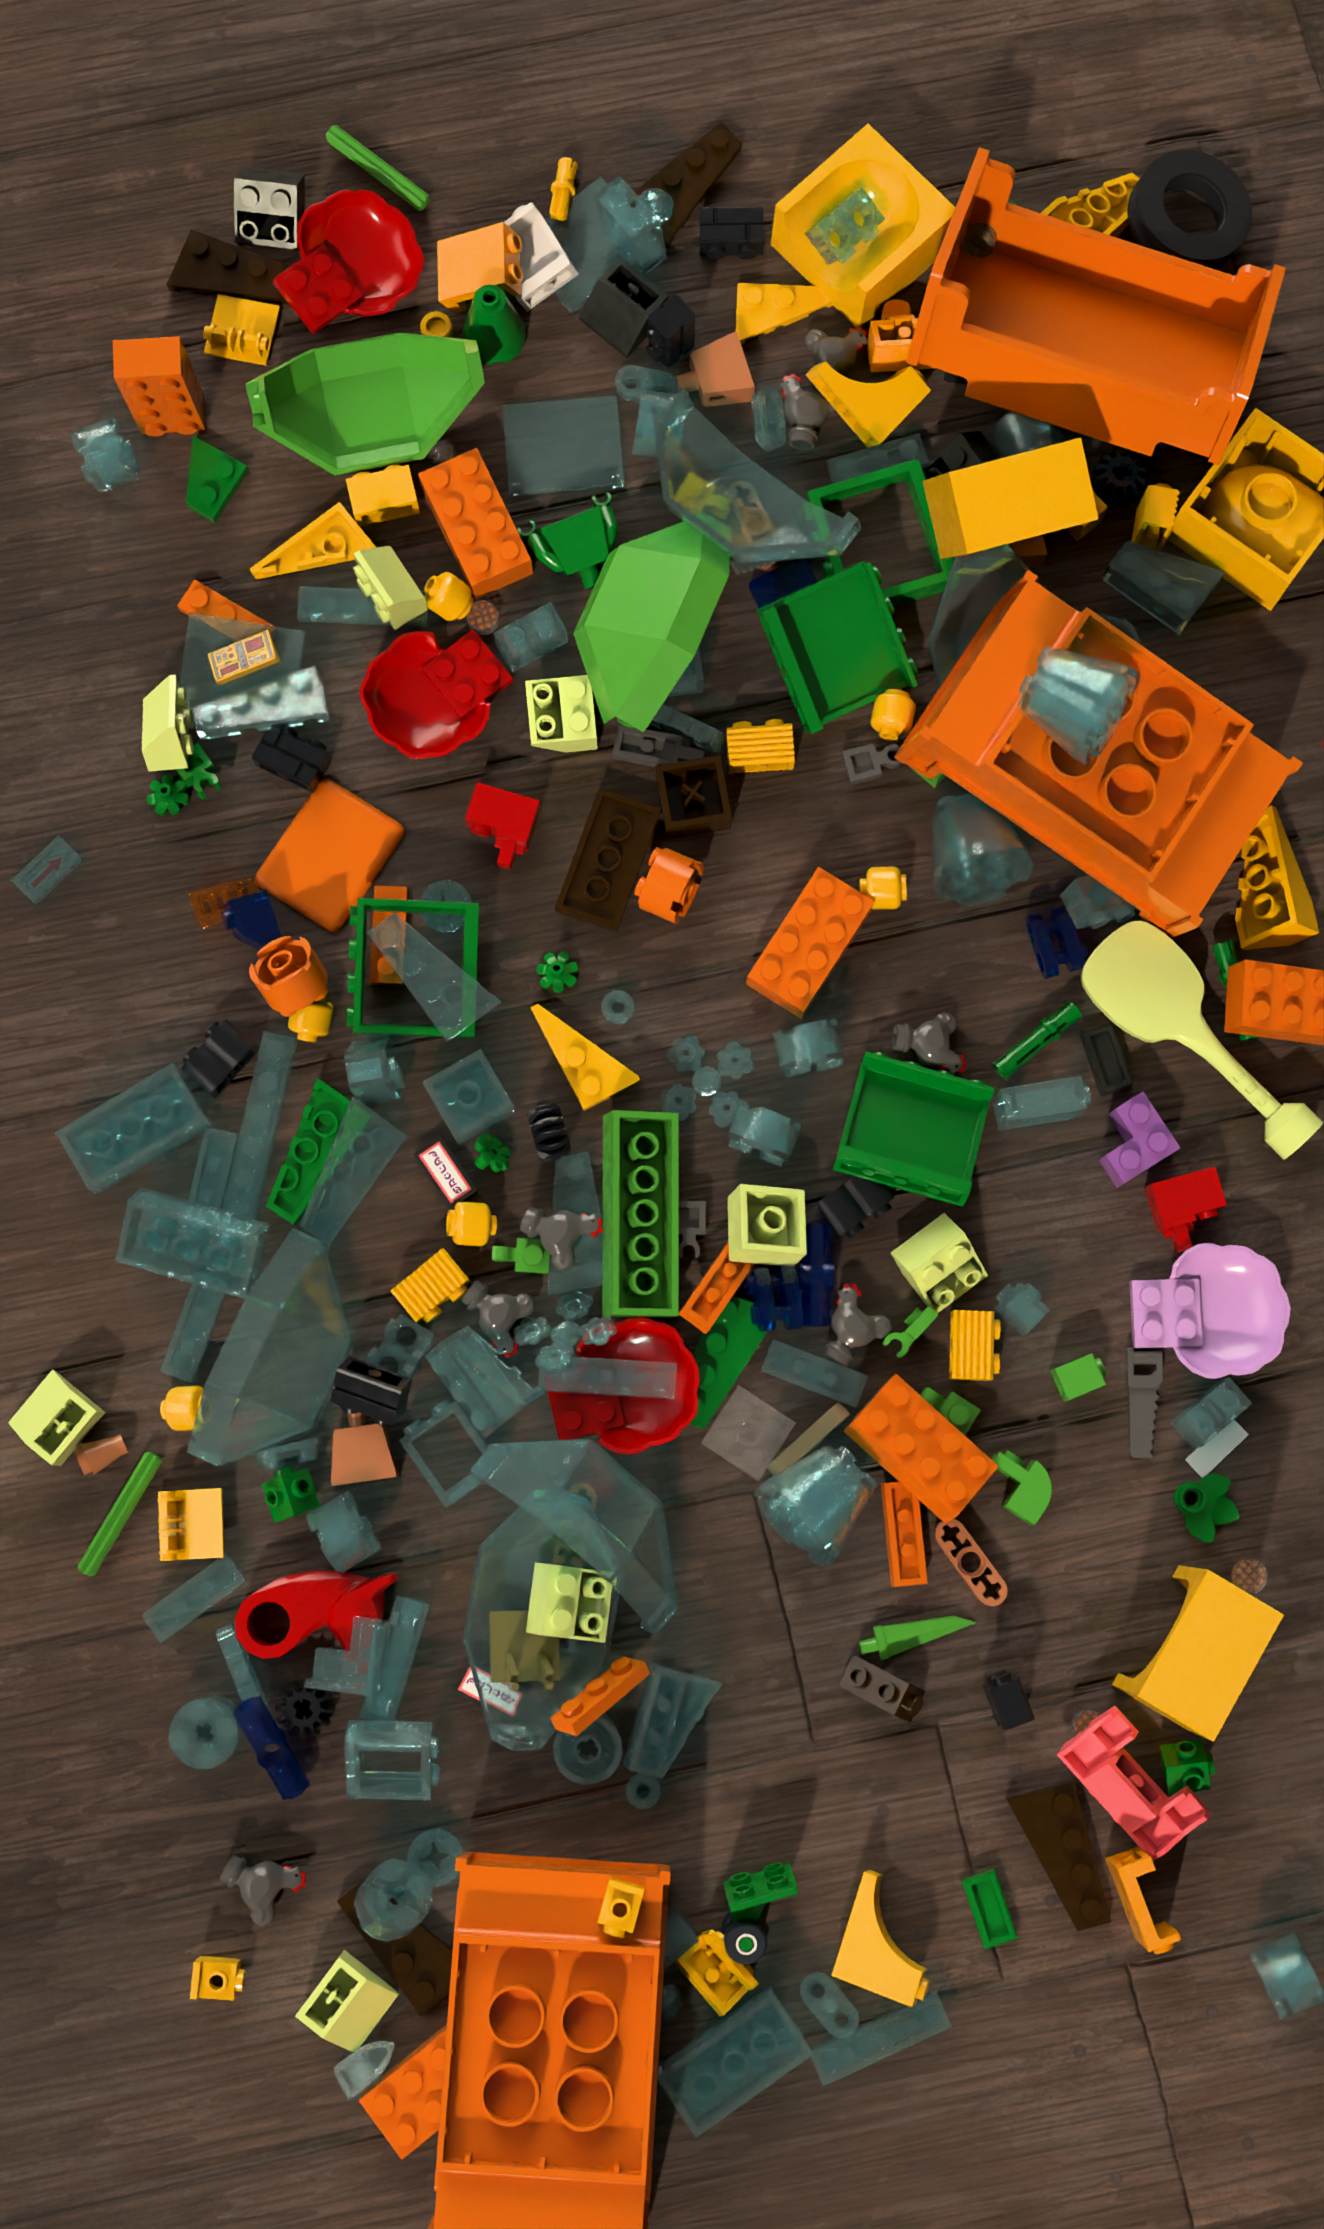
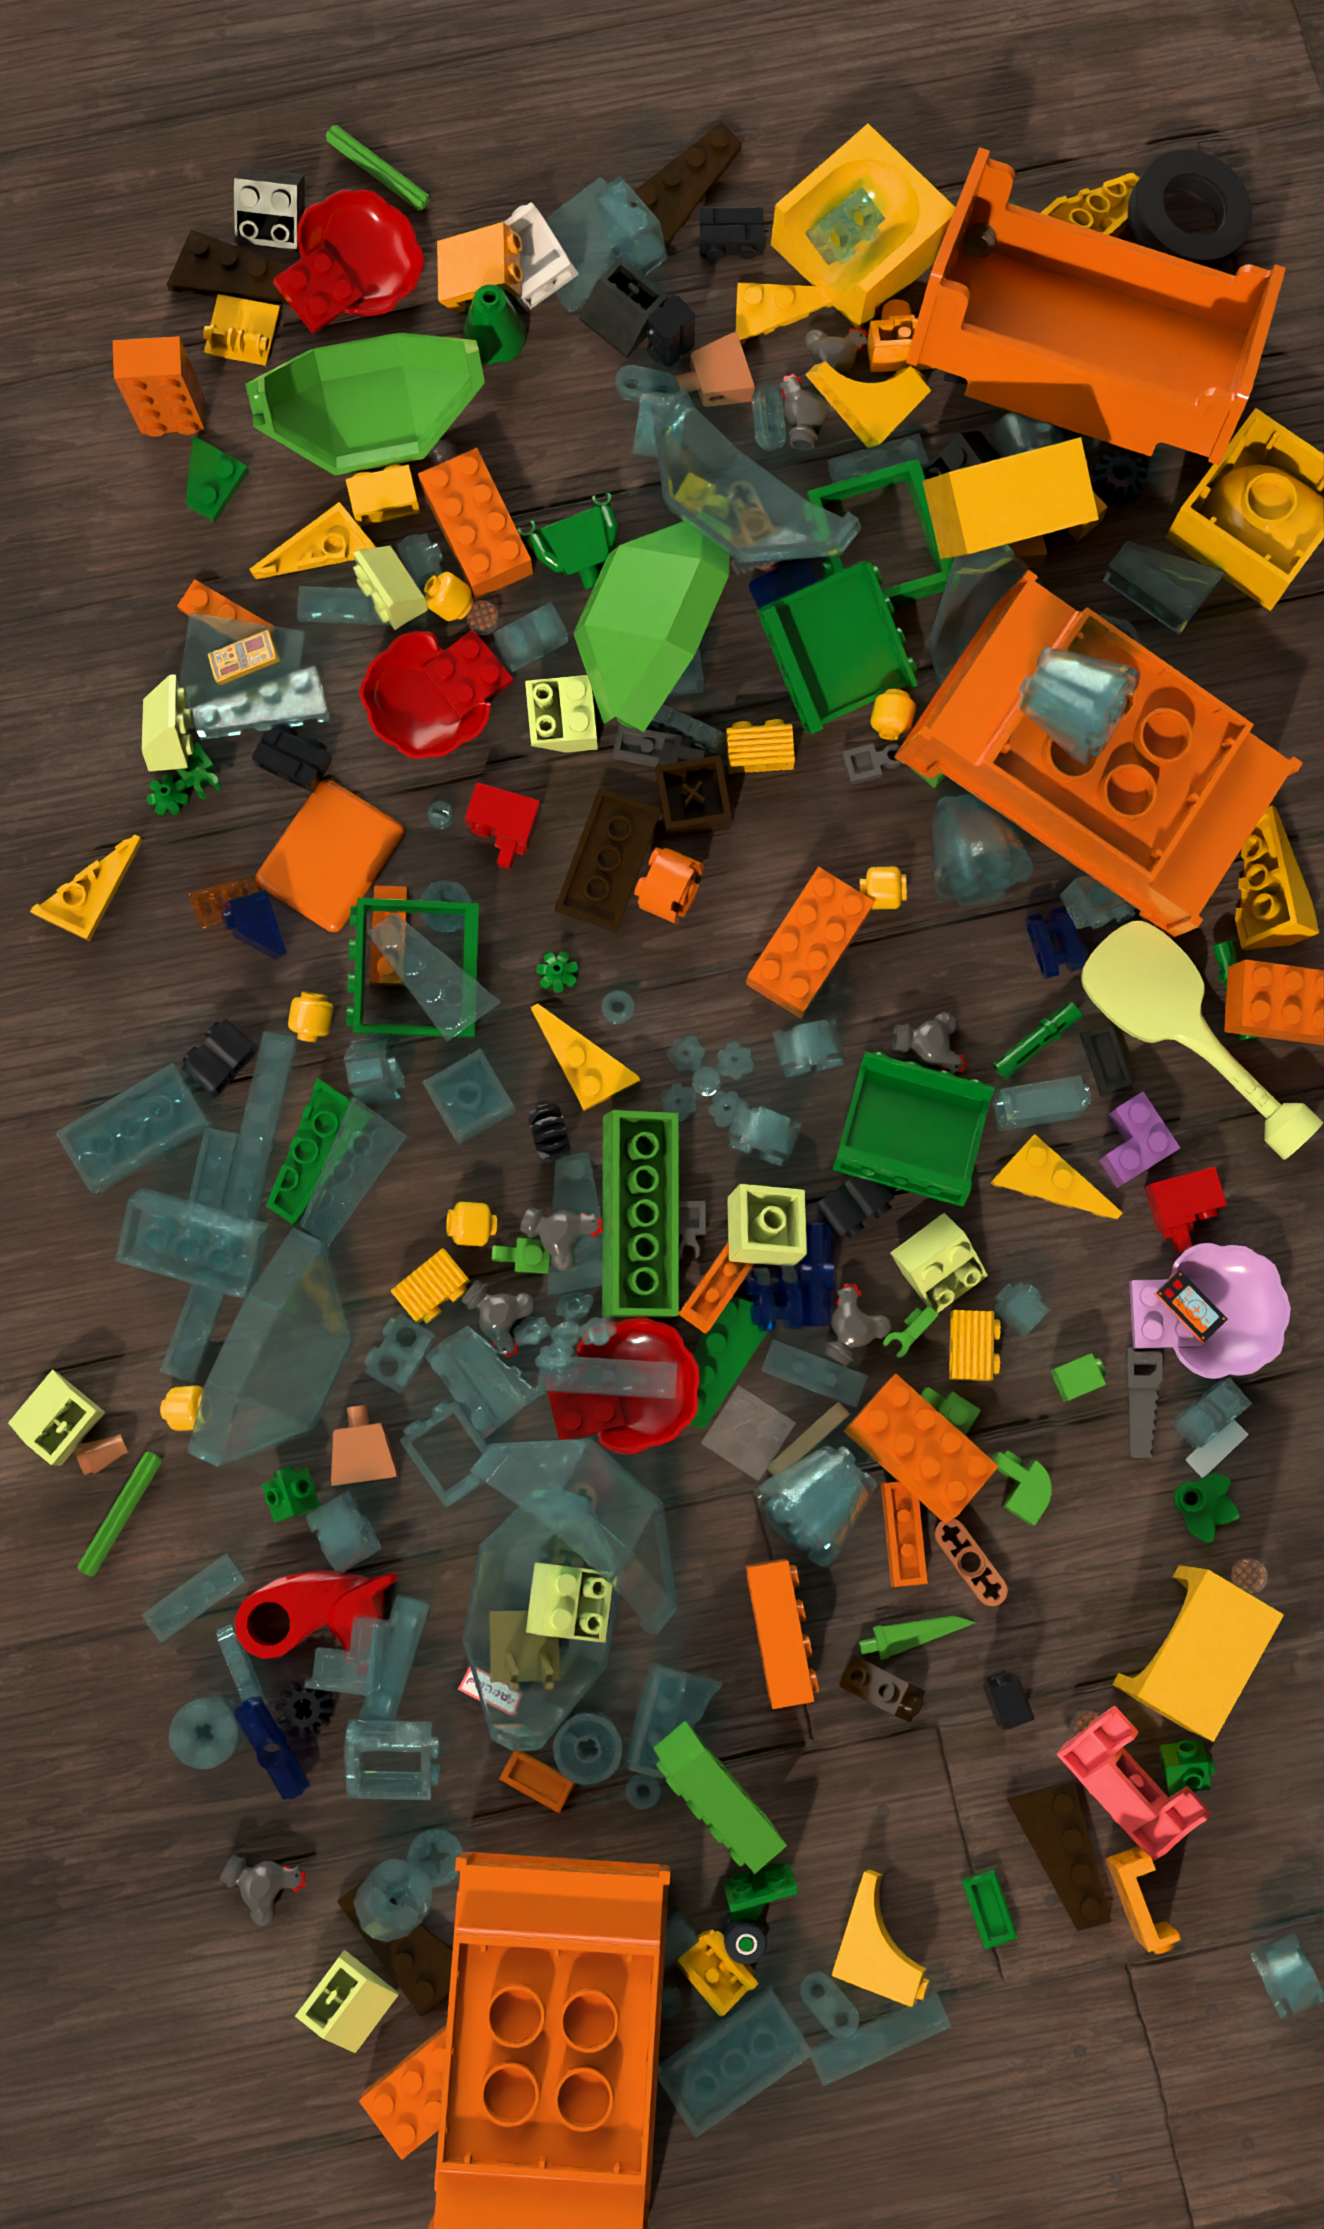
(47, 870): clear light blue tile -> none
(83, 902): none -> yellow wing
(106, 454): clear light blue brick -> none
(191, 1524): yellow hinge -> none
(228, 1968): yellow brick -> none
(275, 1457): clear light blue plate -> none
(289, 975): orange brick -> none
(363, 2068): clear light blue plate -> none
(370, 1391): black brick -> none
(420, 558): none -> clear light blue brick
(436, 324): yellow tile -> none
(438, 820): none -> clear light blue hinge
(445, 1172): tile -> none
(491, 1153): green plant -> none
(537, 1780): none -> orange tile
(563, 189): yellow axle -> none
(563, 445): clear light blue piece -> none
(600, 1695): orange plate -> none
(620, 1892): yellow brick -> none
(658, 203): clear light blue plate -> none
(717, 1798): none -> bright green brick
(779, 1633): none -> orange brick
(1044, 1174): none -> yellow wing
(1155, 516): yellow brick -> none
(1191, 1306): none -> tile

